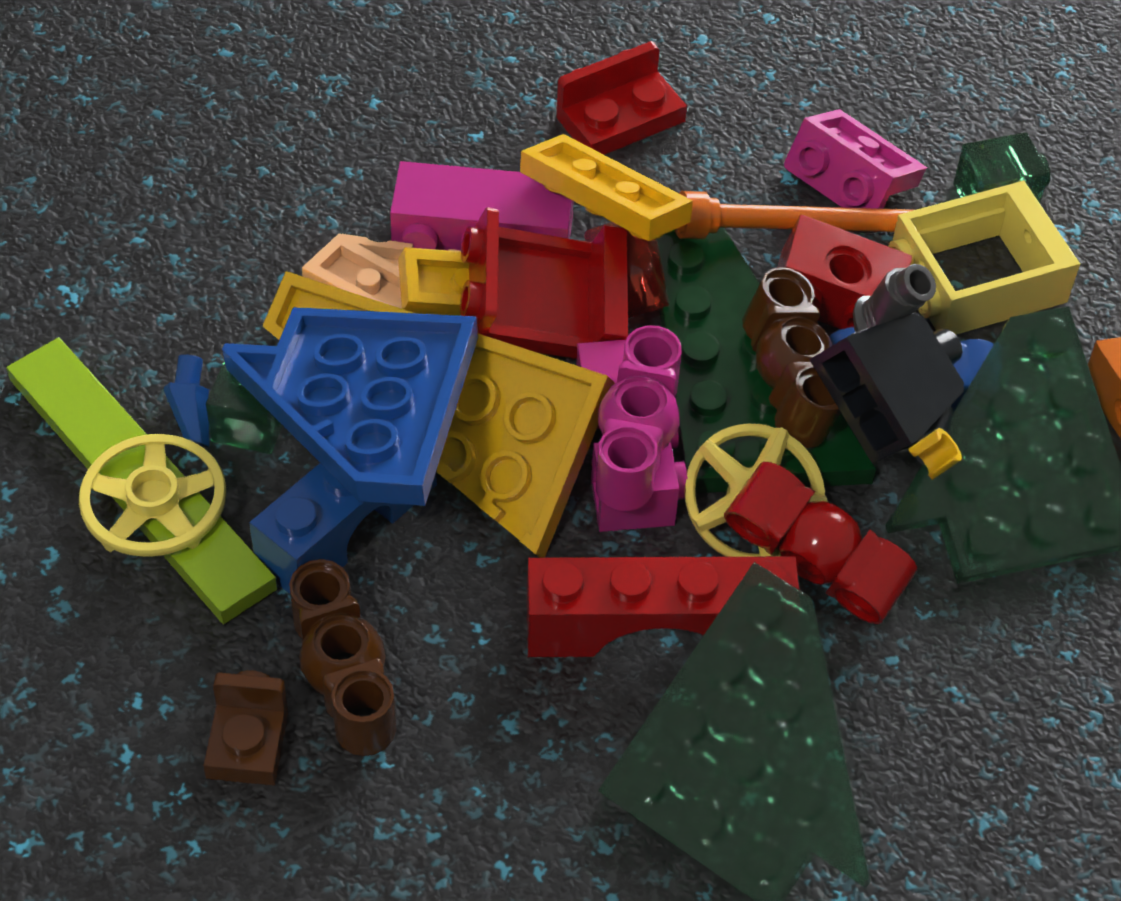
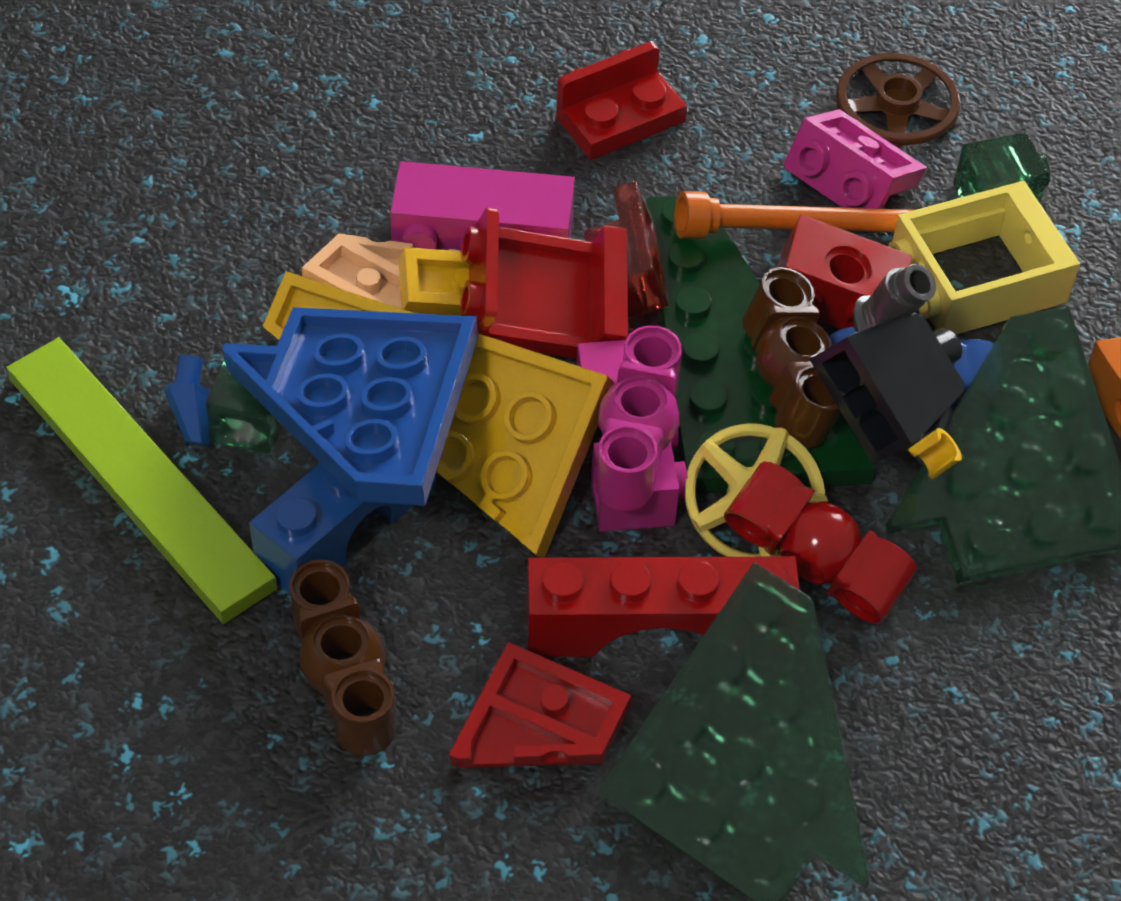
(155, 494): light yellow wheel -> none
(246, 728): reddish brown bracket -> none
(539, 716): none -> red wing
(606, 187): yellow plate -> none
(899, 98): none -> reddish brown wheel

